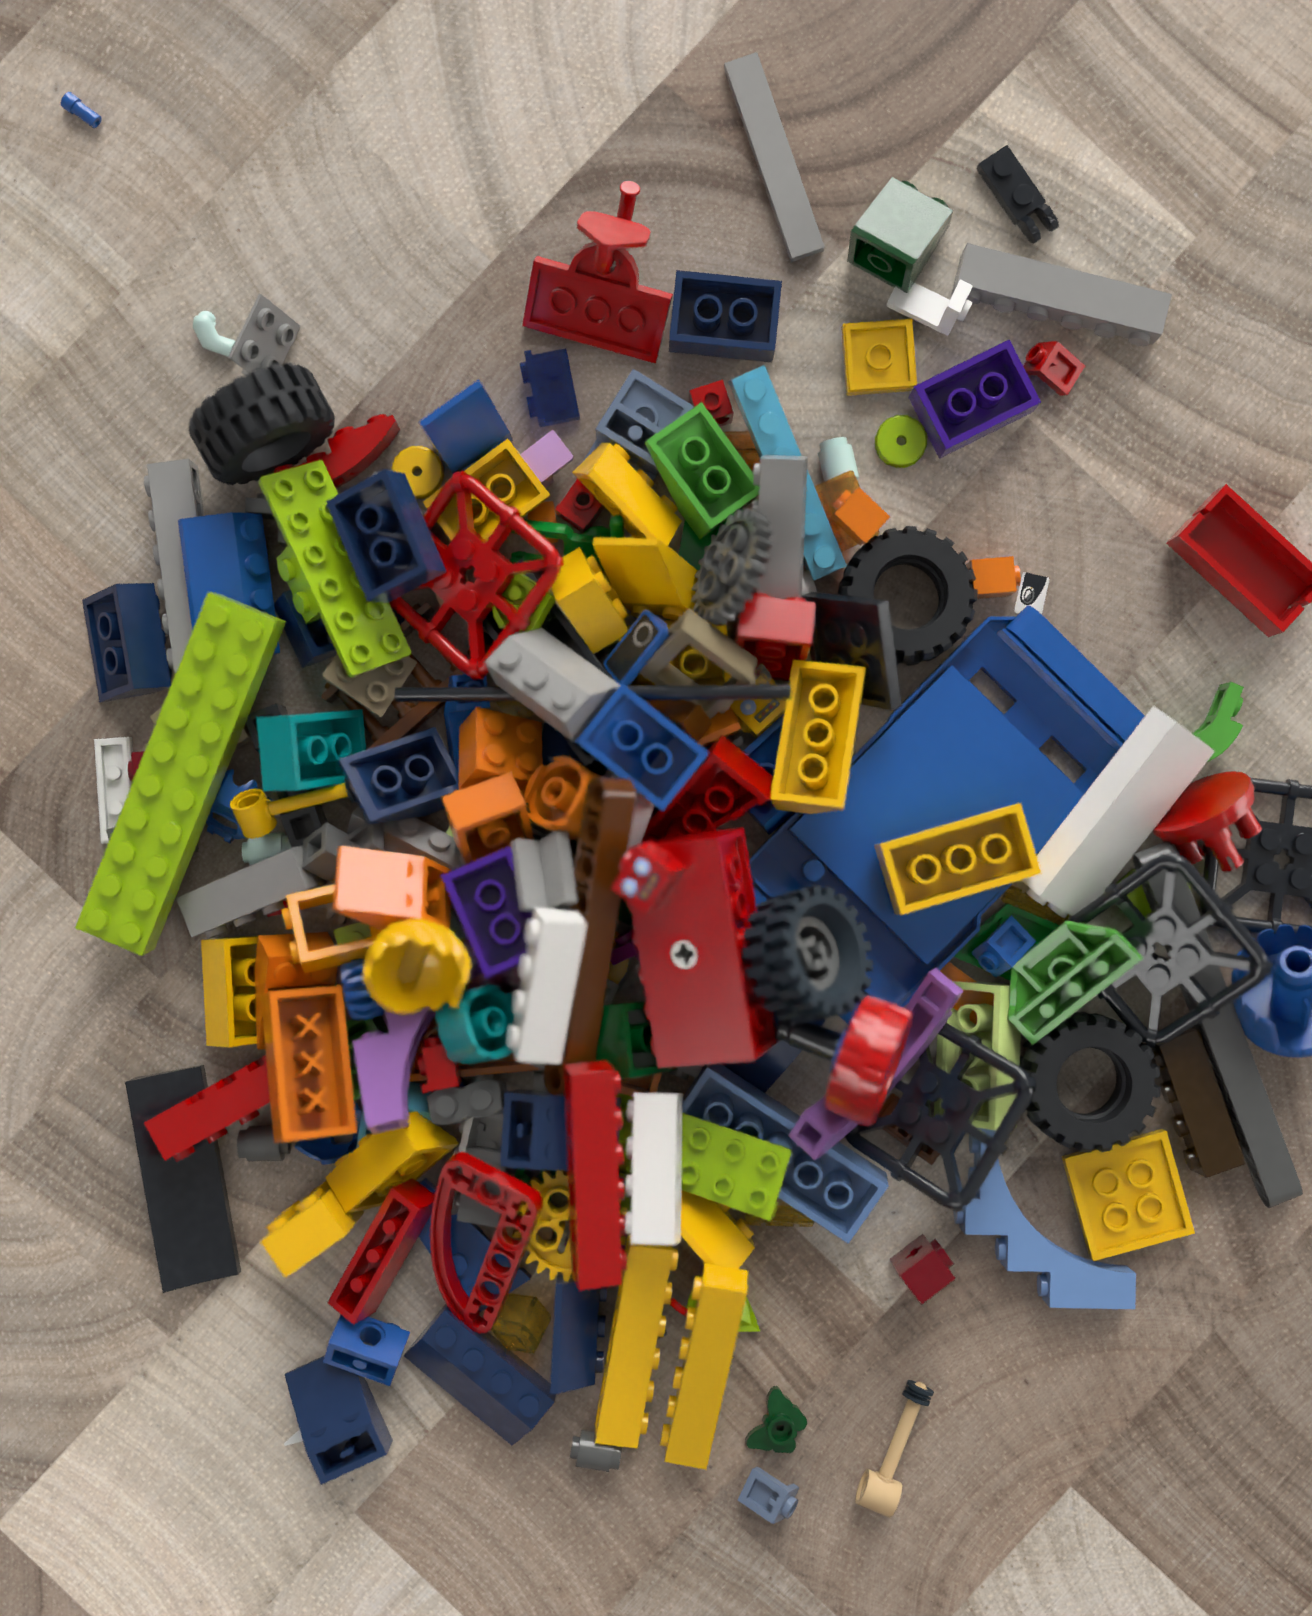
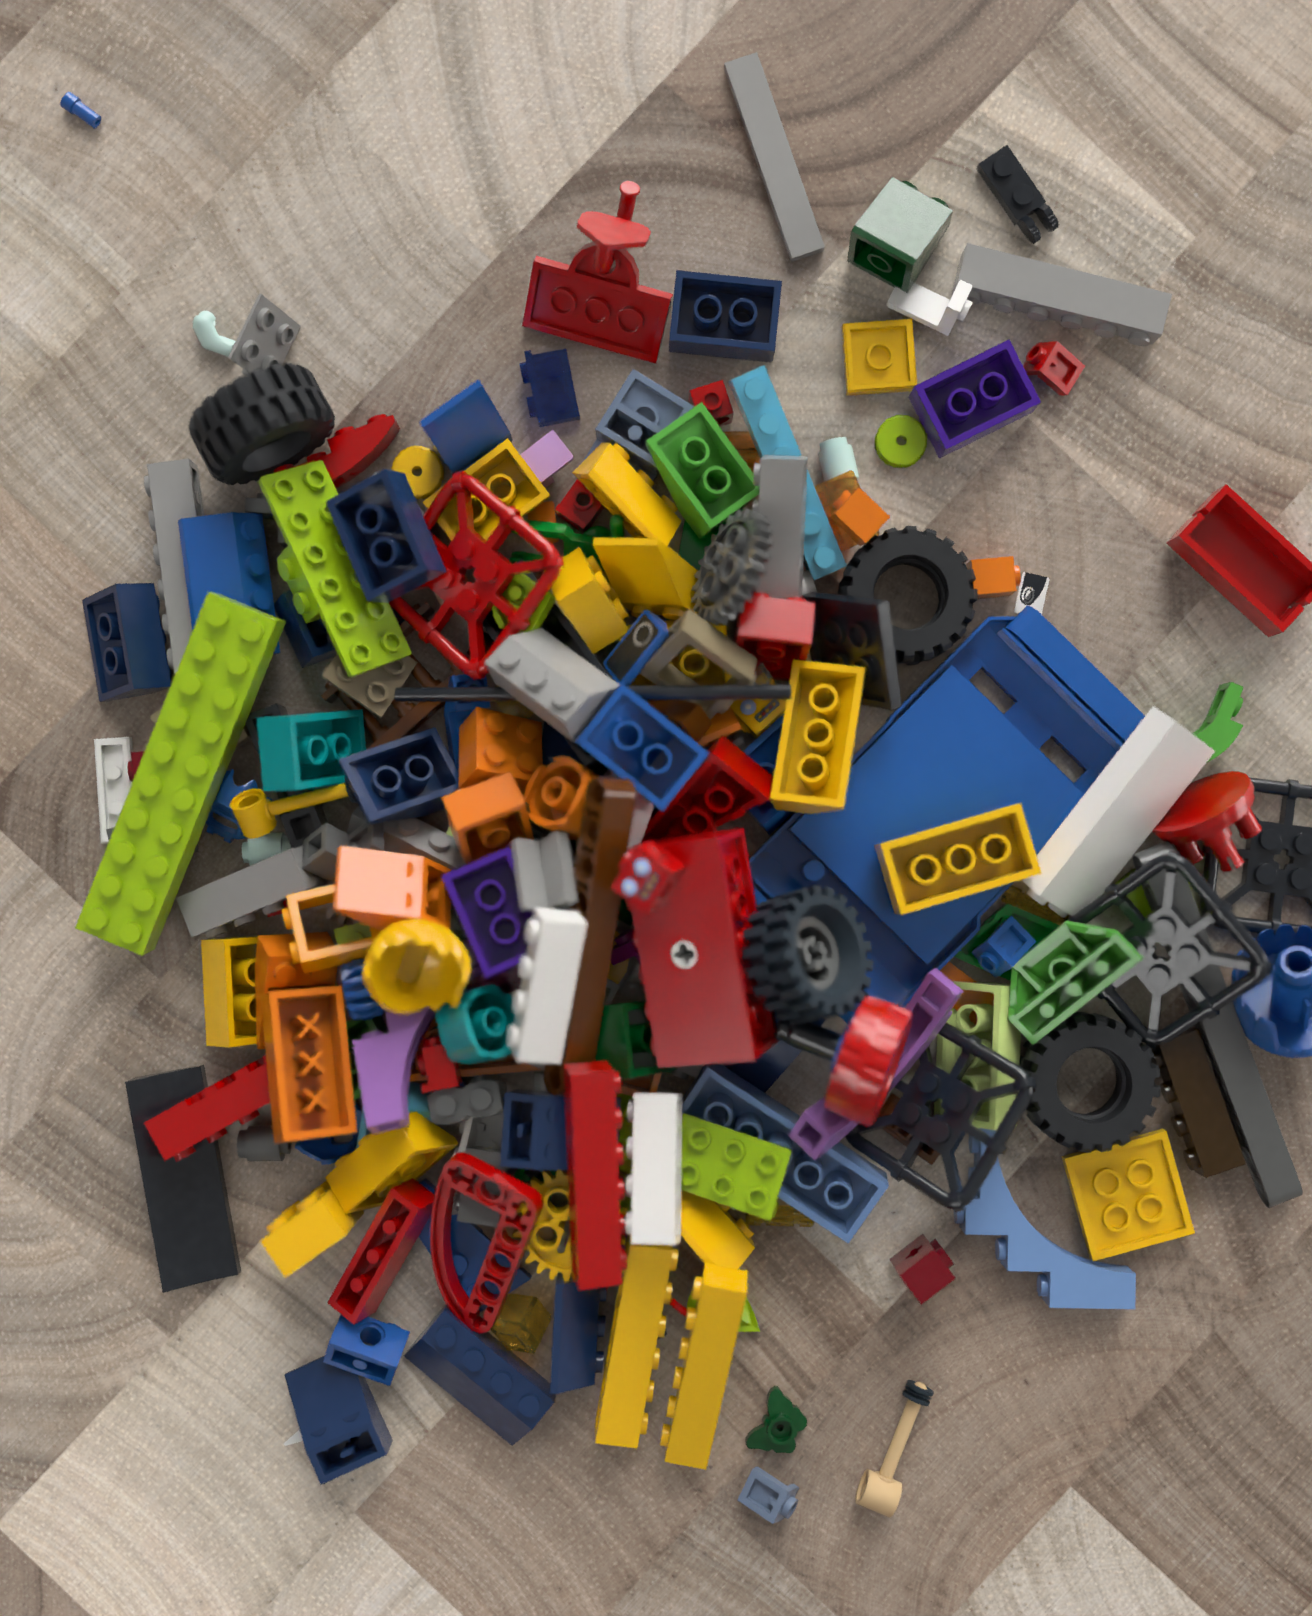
(593, 1455): dark grey brick -> none

